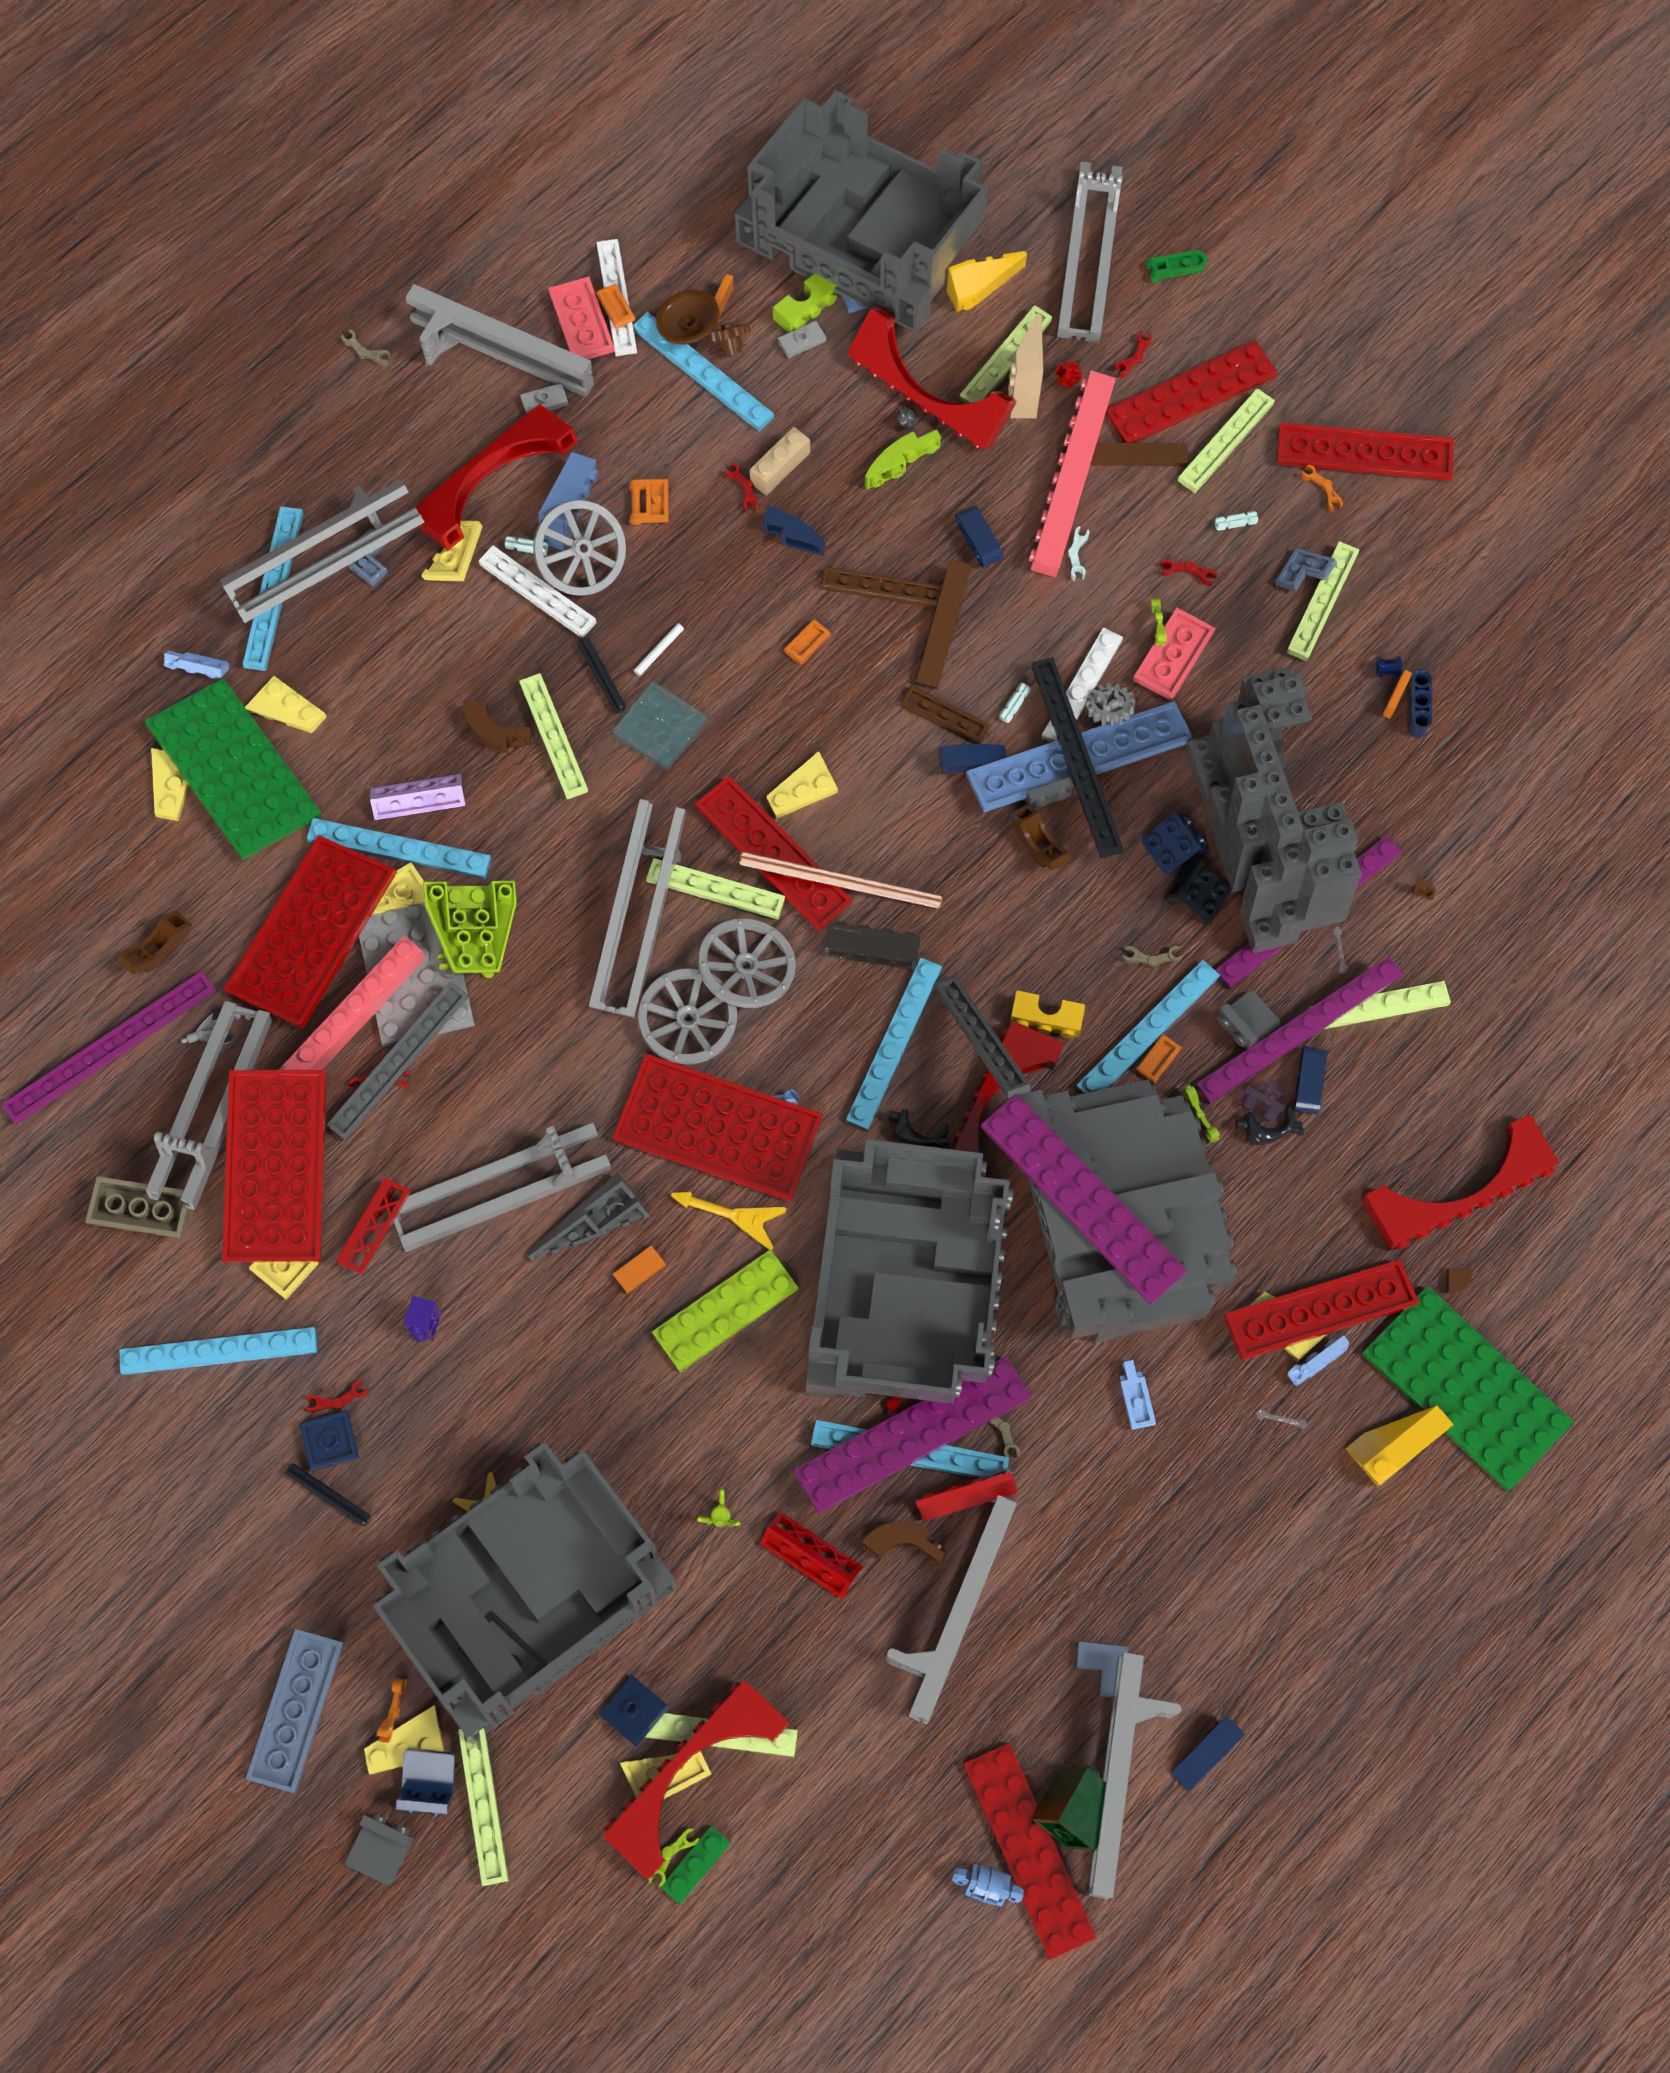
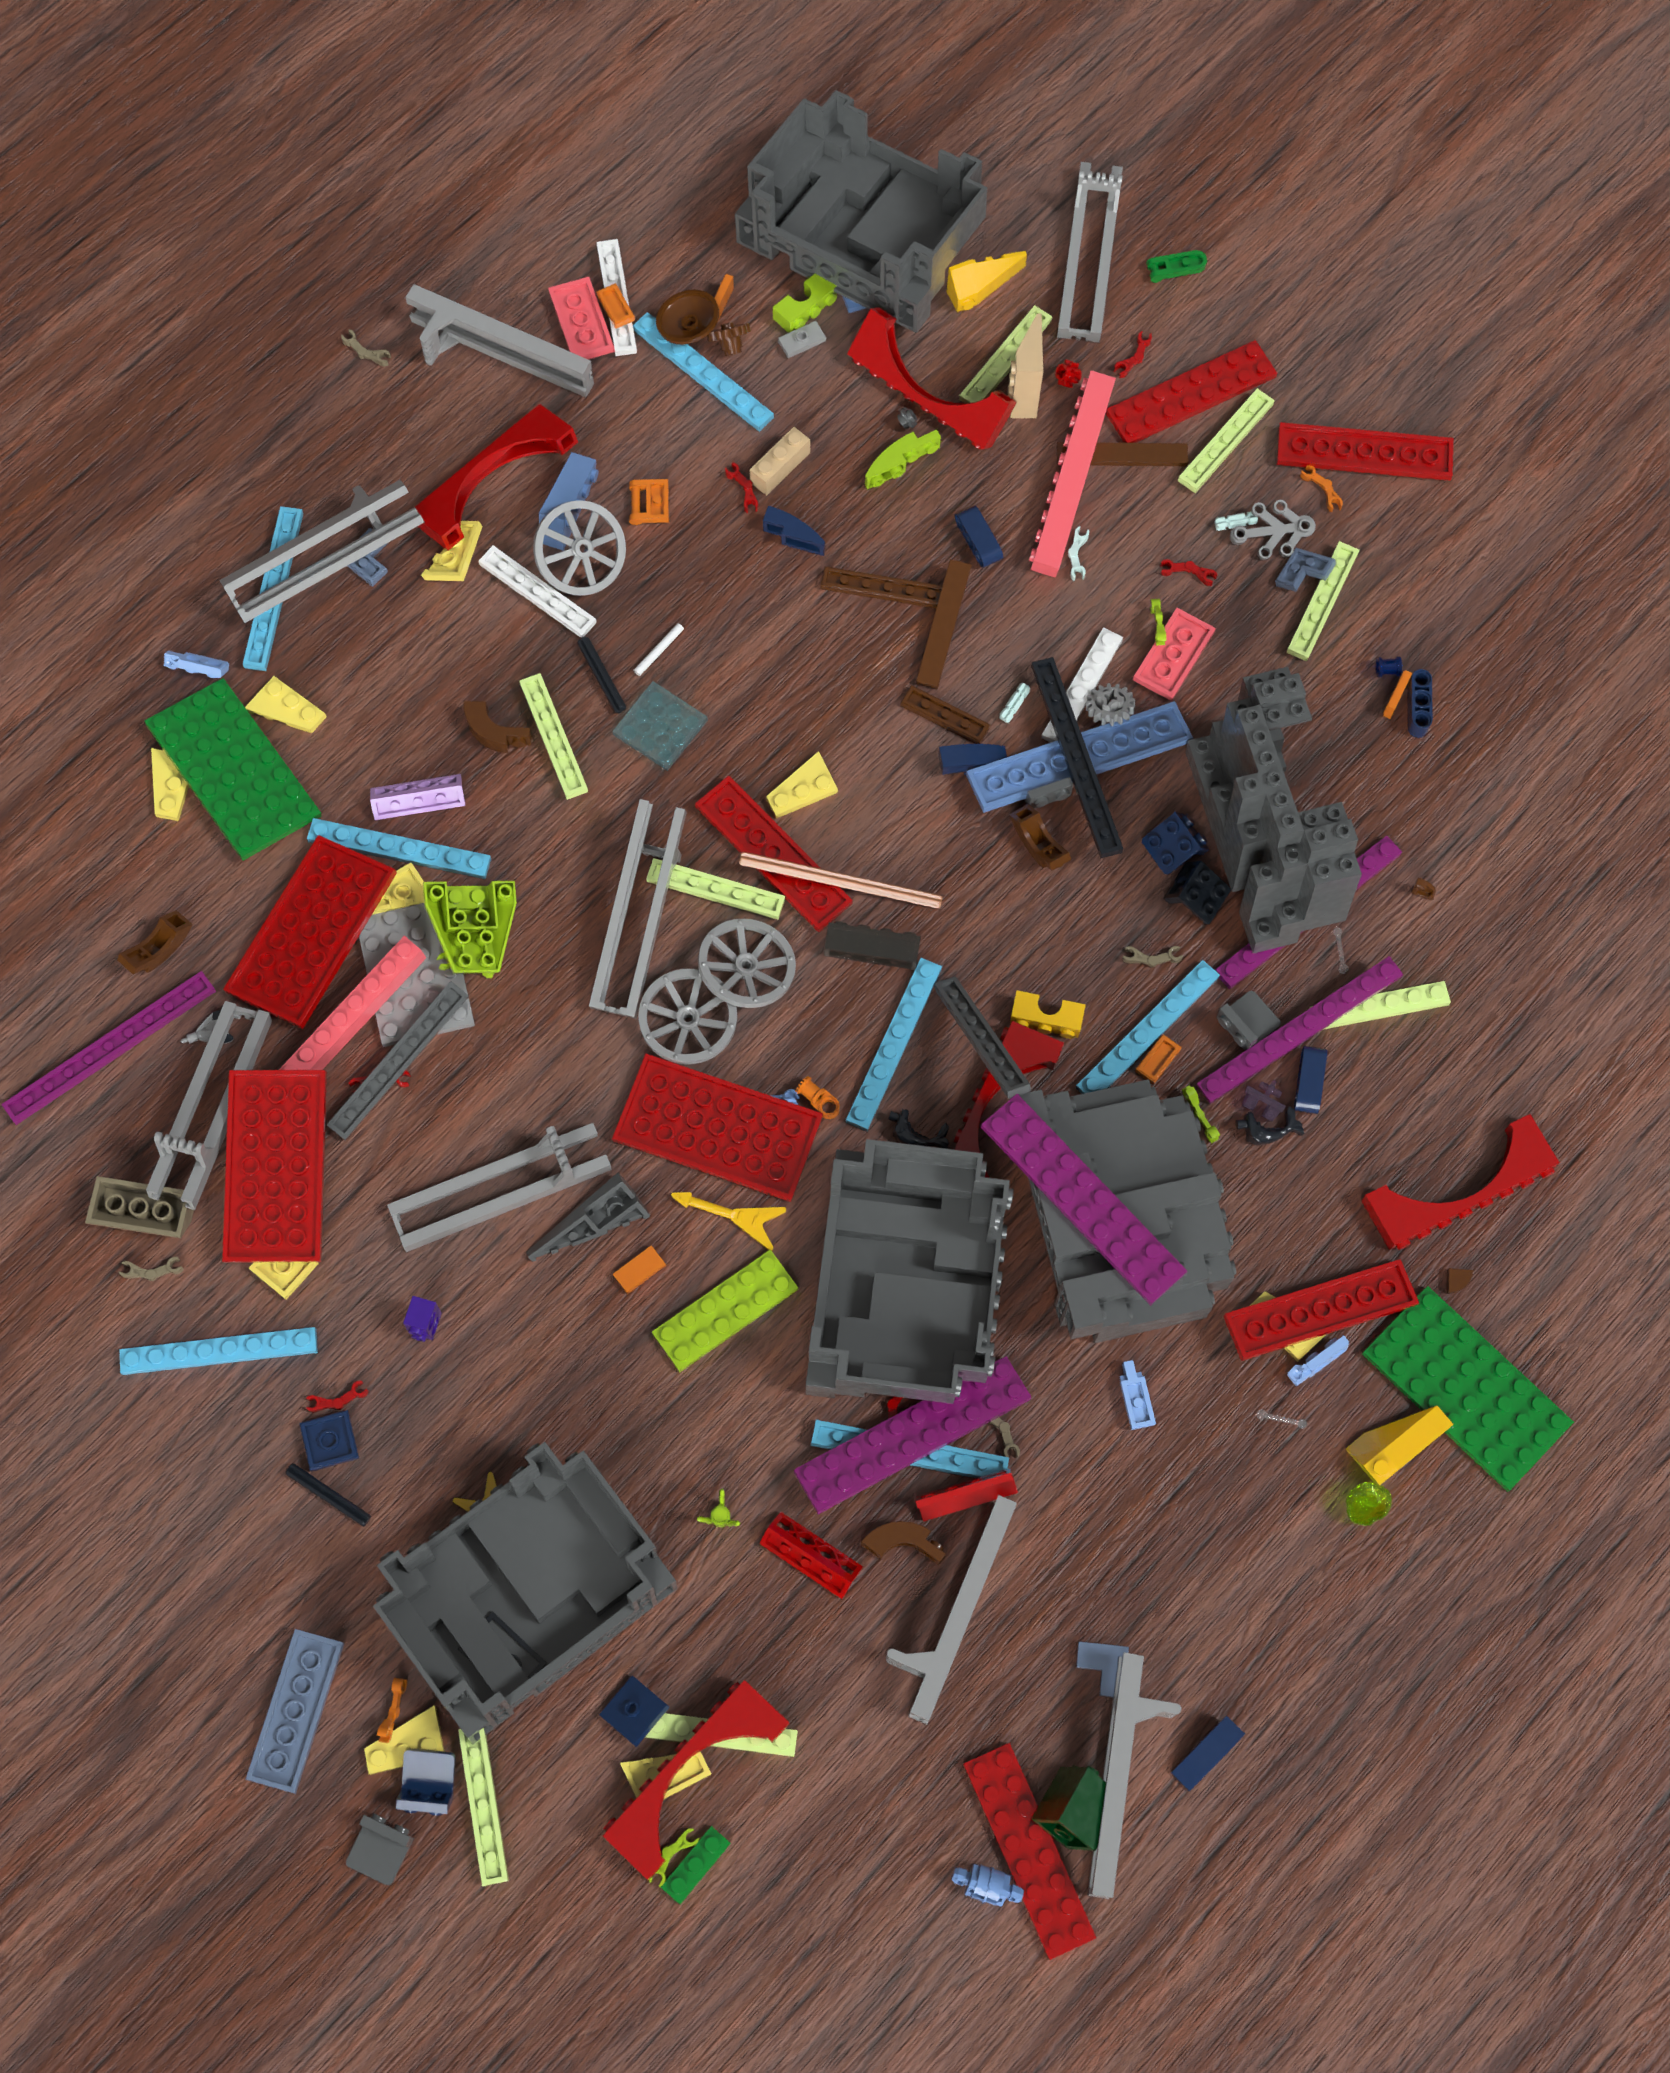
(151, 1274): none -> dark tan piece
(369, 1222): red fence -> none
(523, 544): light aqua axle -> none
(549, 397): light grey plate -> none
(807, 642): orange tile -> none
(818, 1097): none -> orange connector
(1276, 529): none -> light grey plant
(1368, 1503): none -> clear neon green hair

